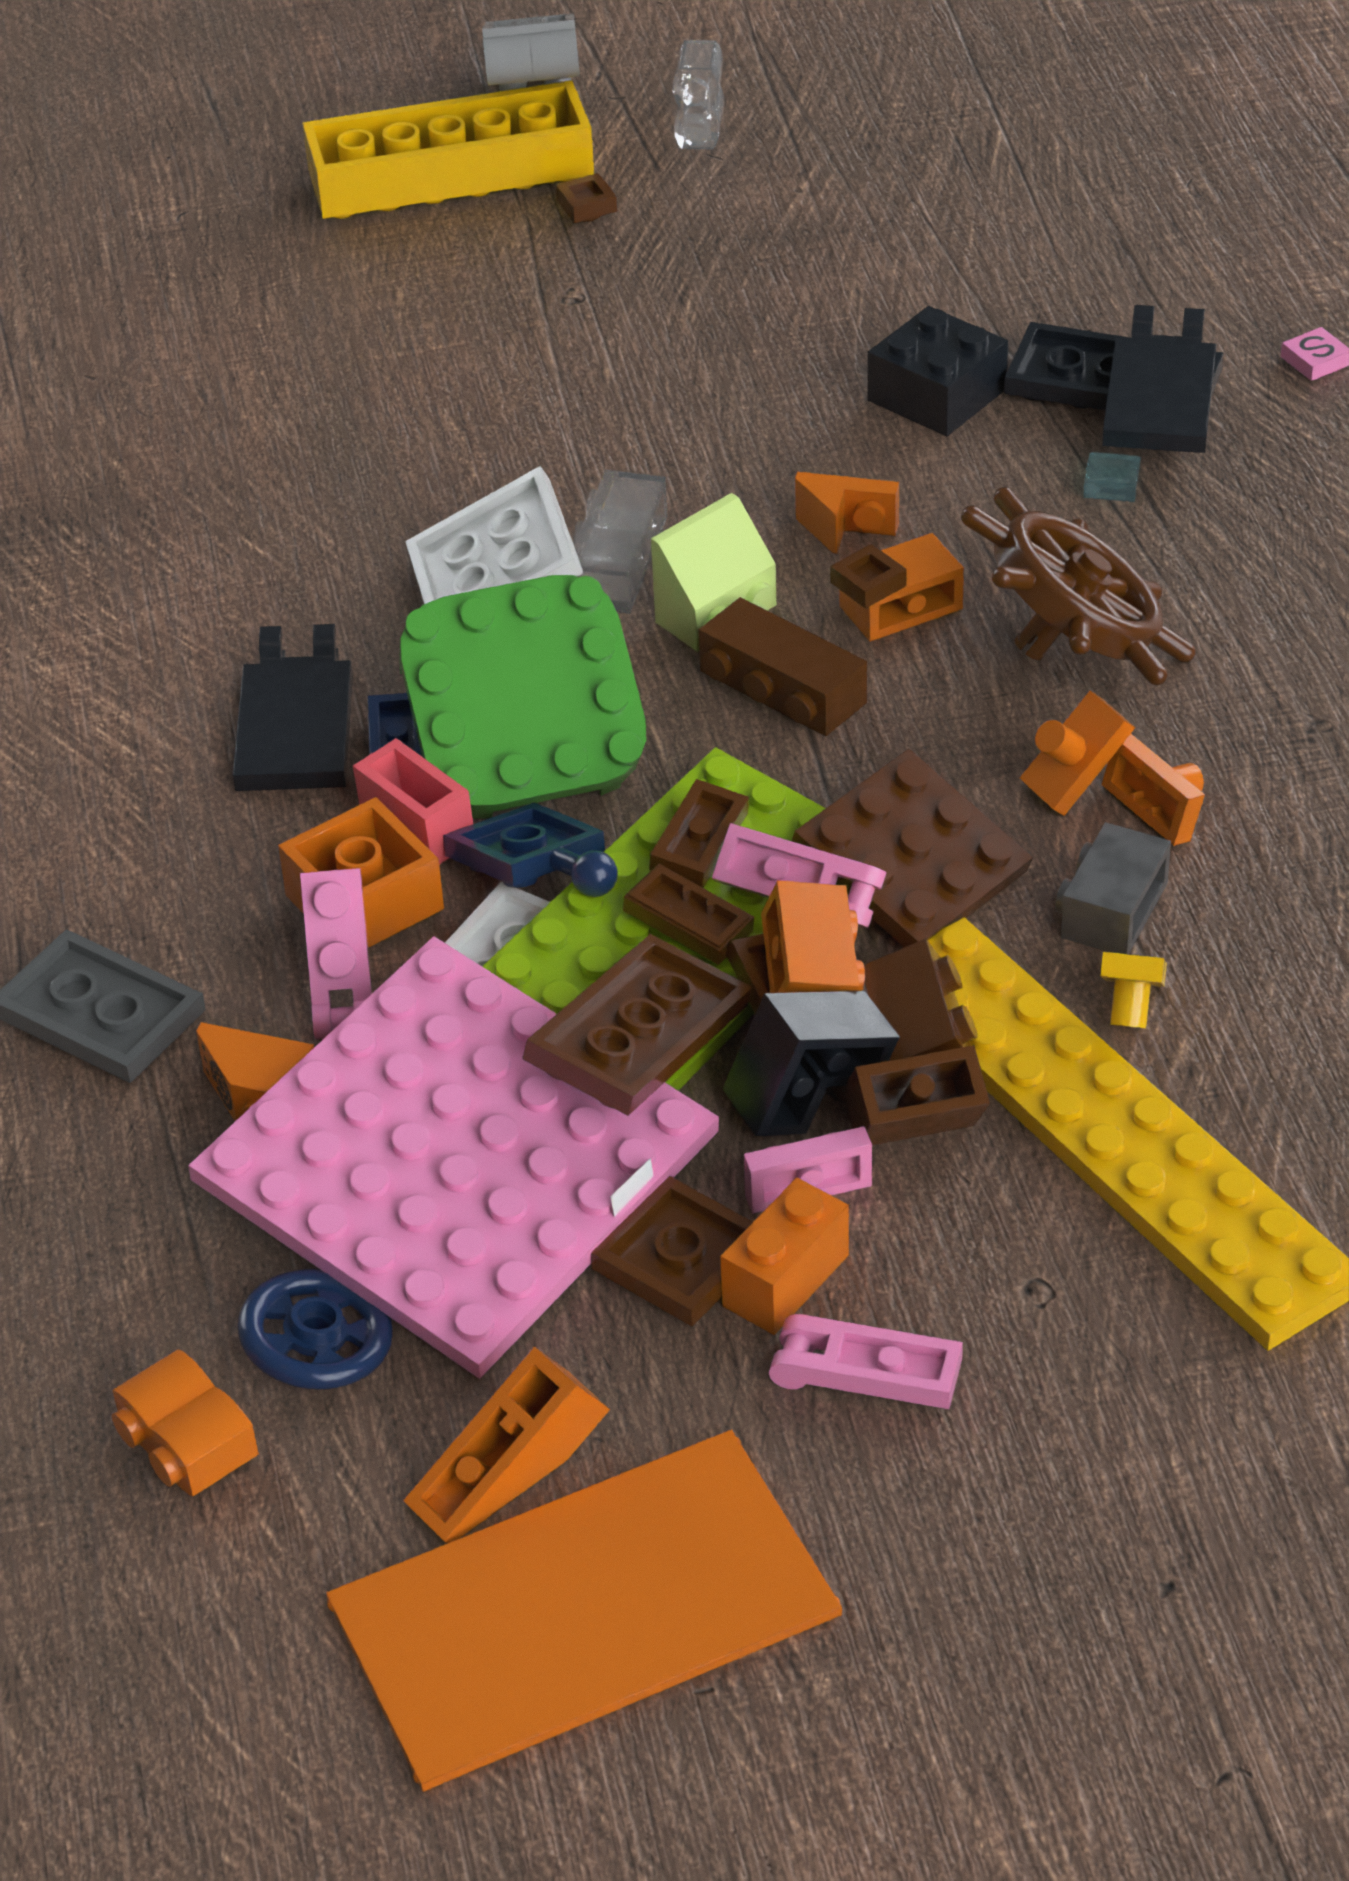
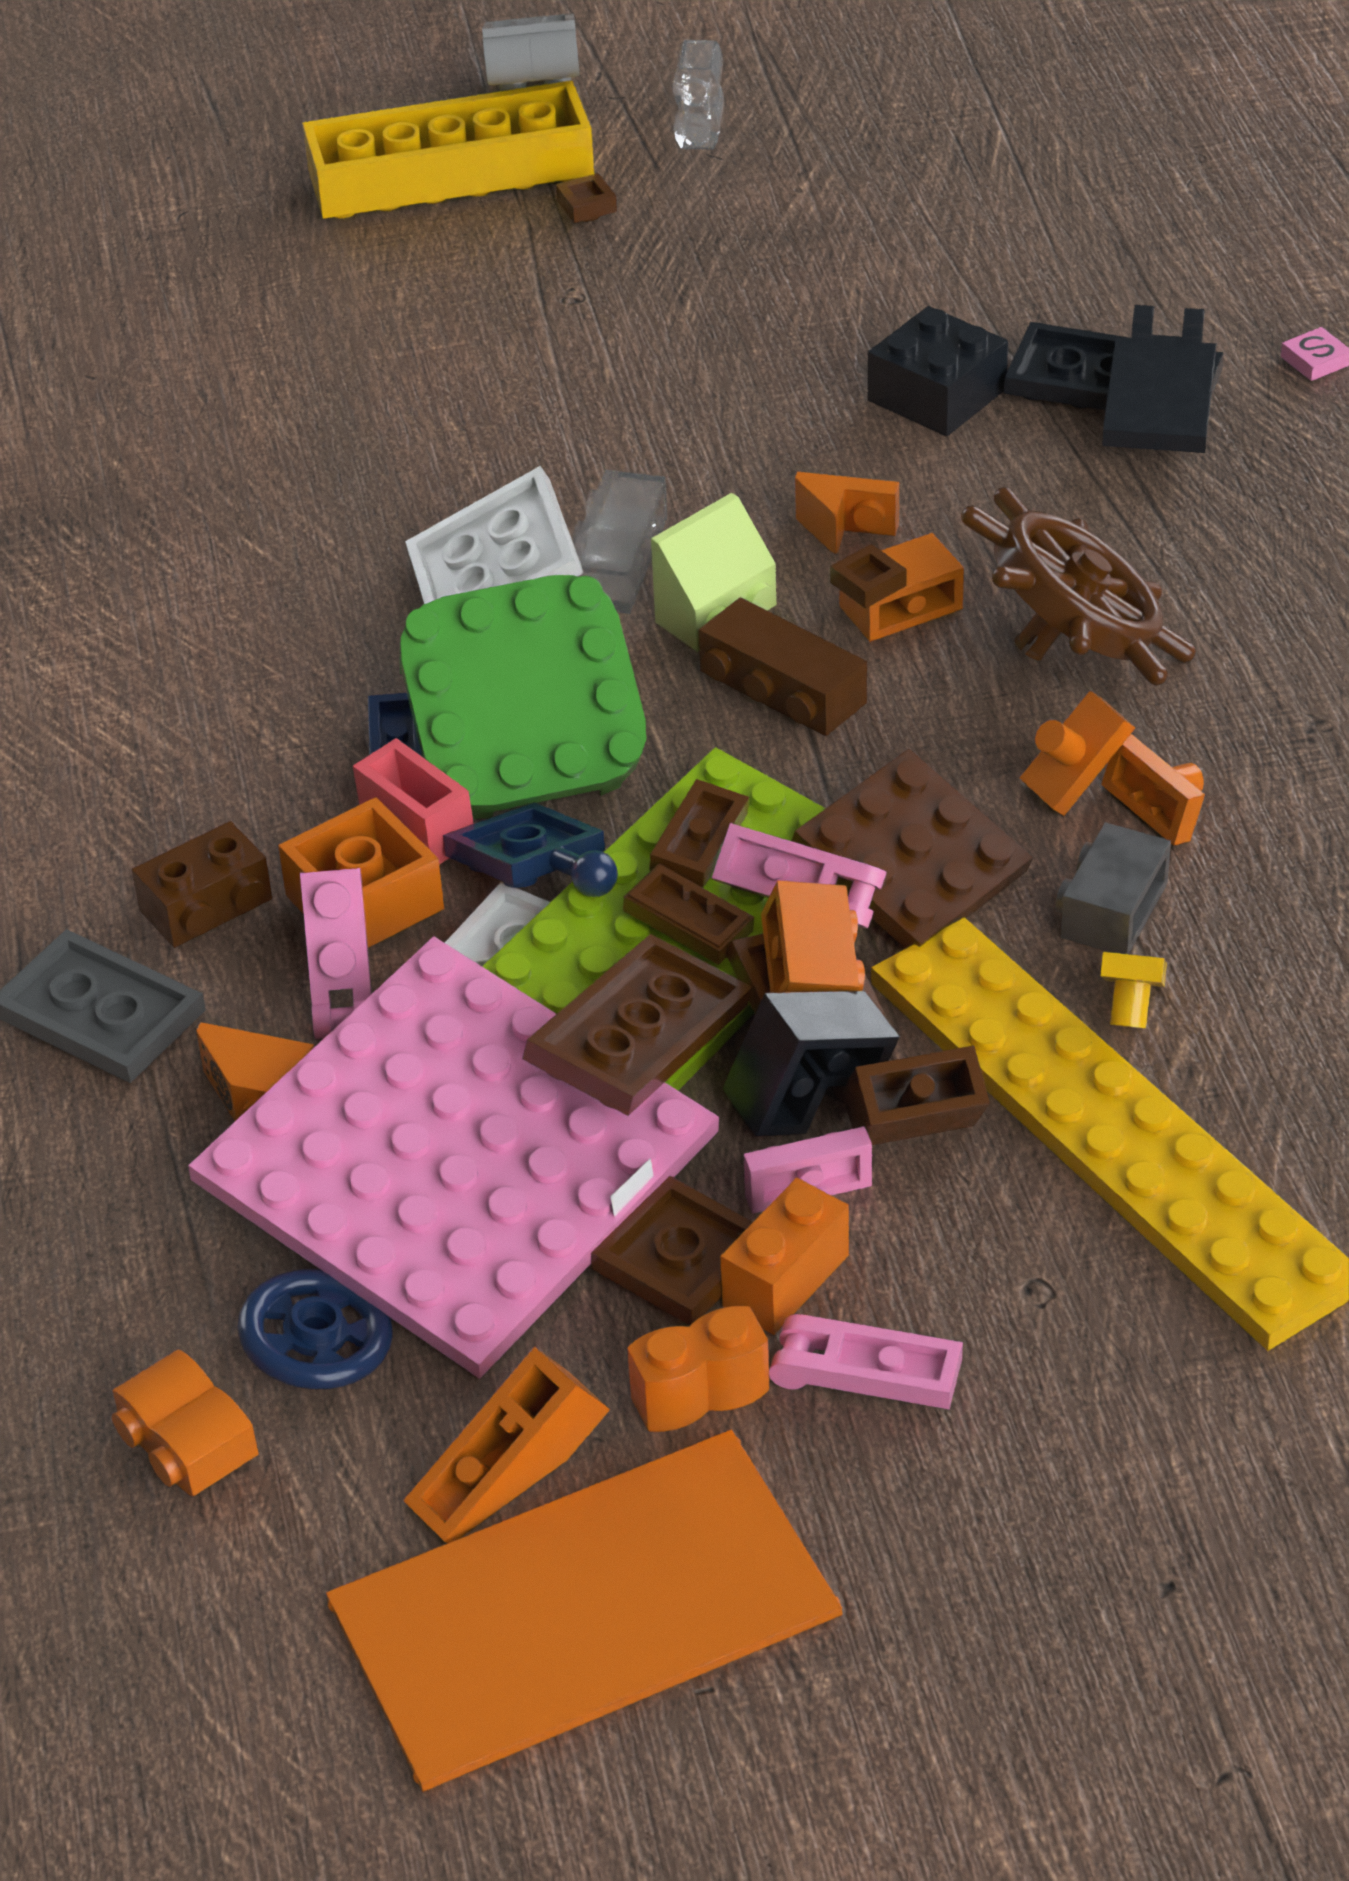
(202, 884): none -> reddish brown brick
(294, 716): black tile -> none
(698, 1368): none -> orange brick
(919, 1000): reddish brown piece -> none
(1112, 477): clear light blue tile -> none

